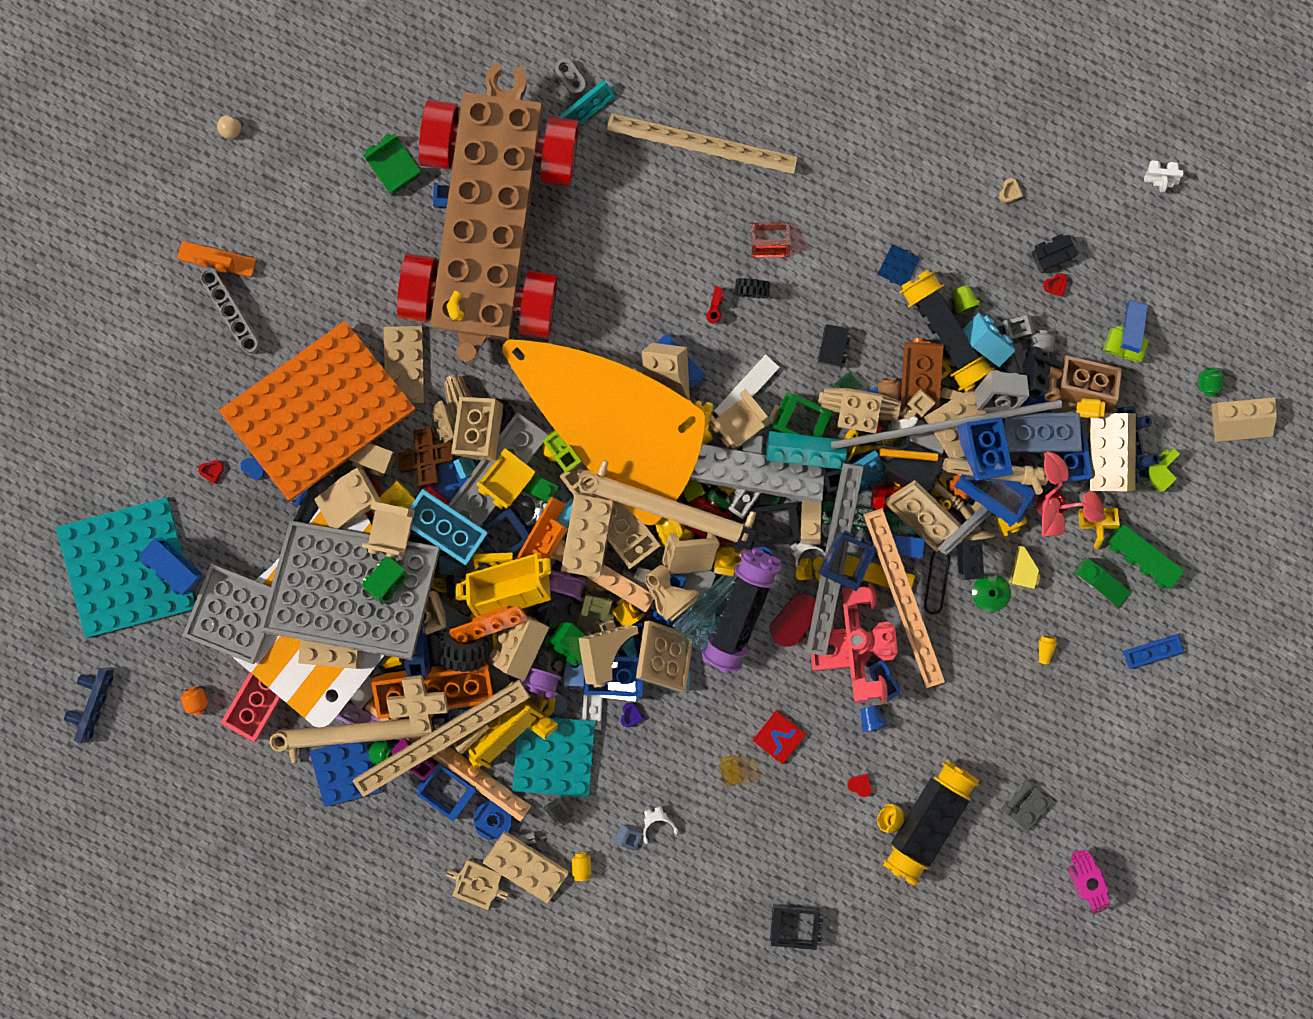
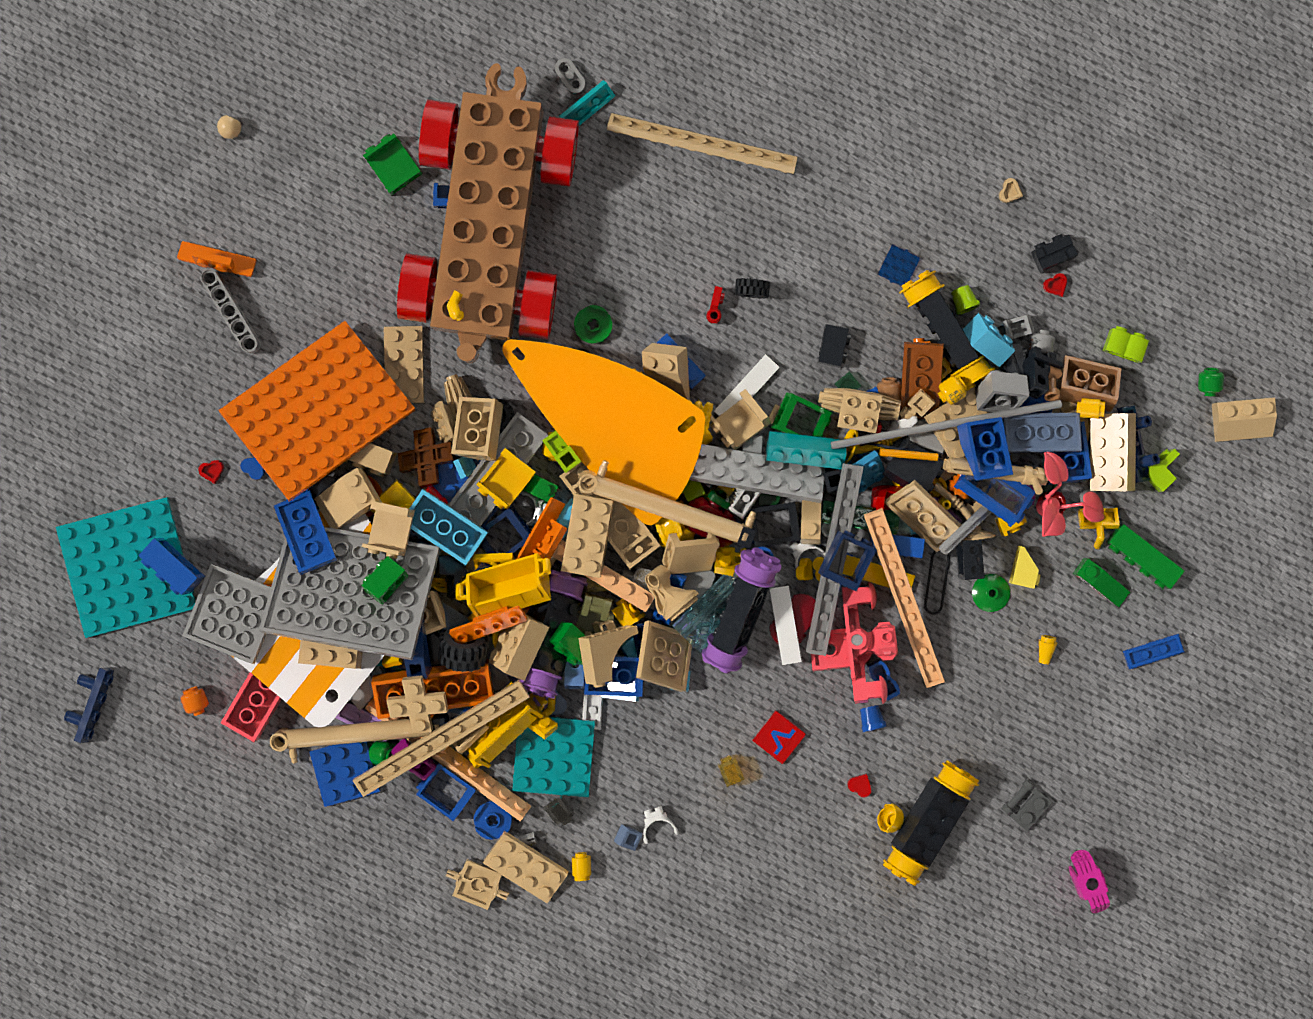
(305, 533): none -> blue plate
(587, 315): none -> green plate
(631, 715): dark purple tile -> none
(770, 247): clear red tile -> none
(785, 625): none -> white tile
(791, 943): black window -> none
(952, 390): none -> yellow head
(1134, 326): blue tile -> none
(1163, 177): white hips -> none

